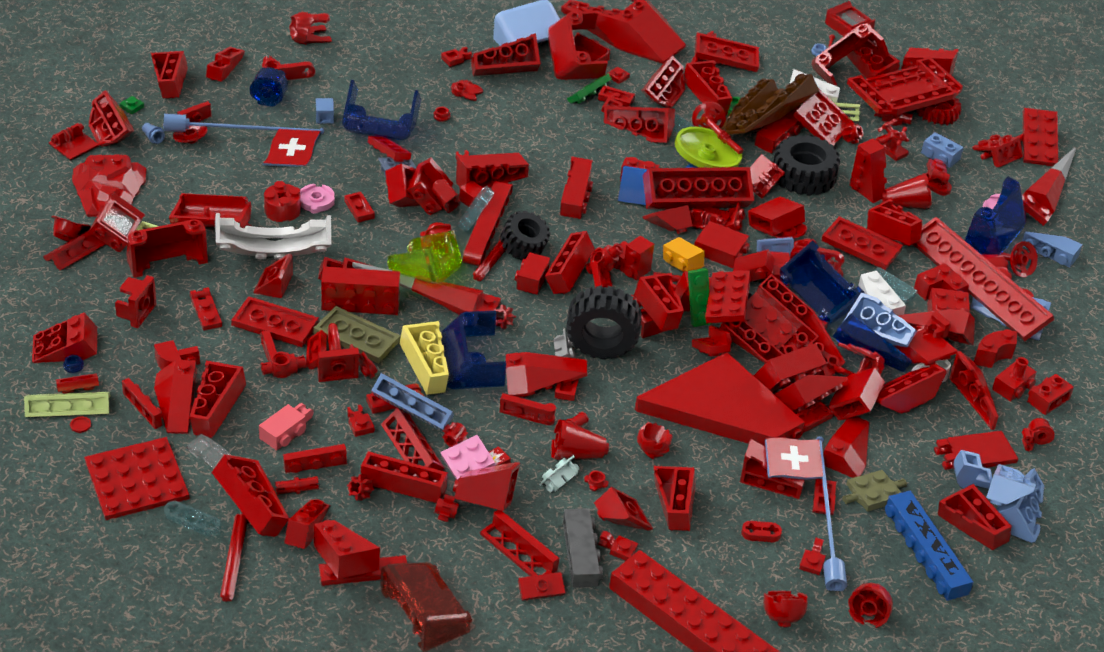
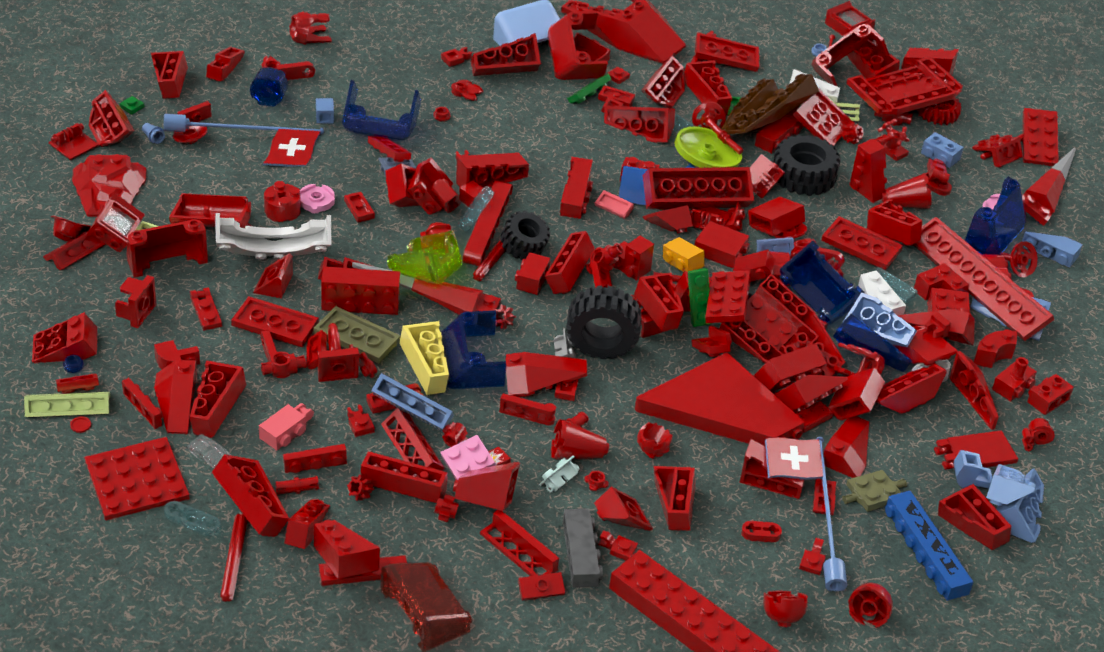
(614, 204): none -> coral tile

